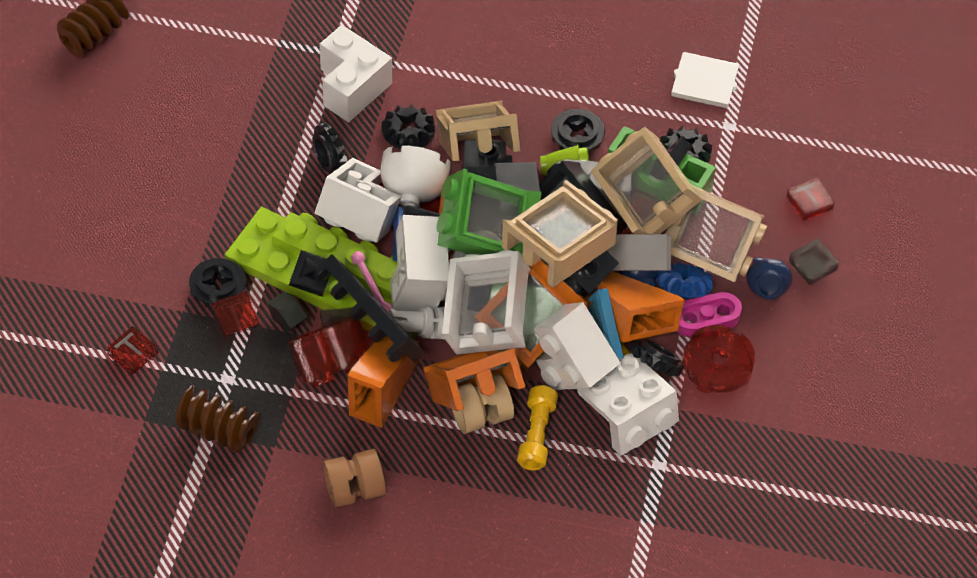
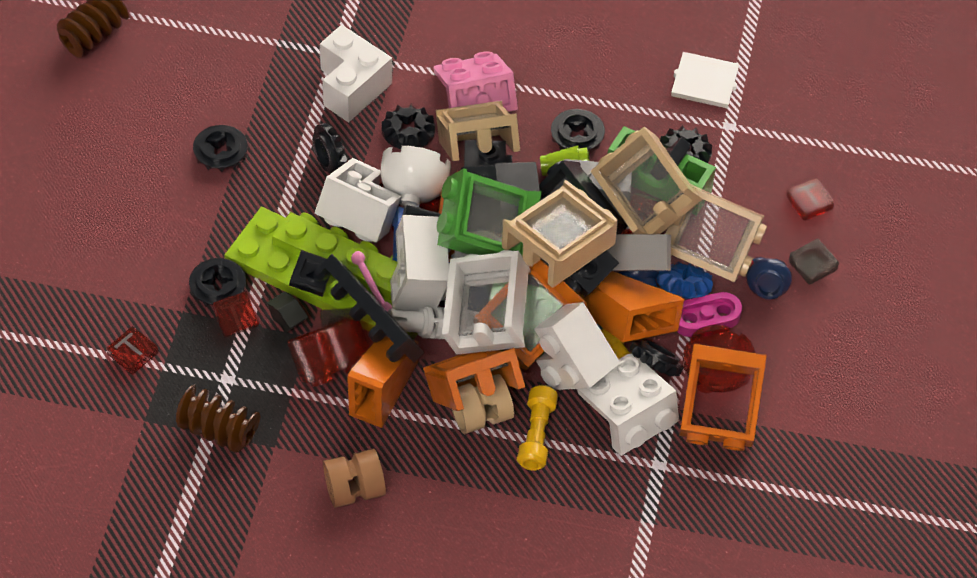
(216, 137): none -> black gear
(478, 81): none -> bright pink bracket
(603, 315): dark azure tile -> none
(730, 361): none -> orange window

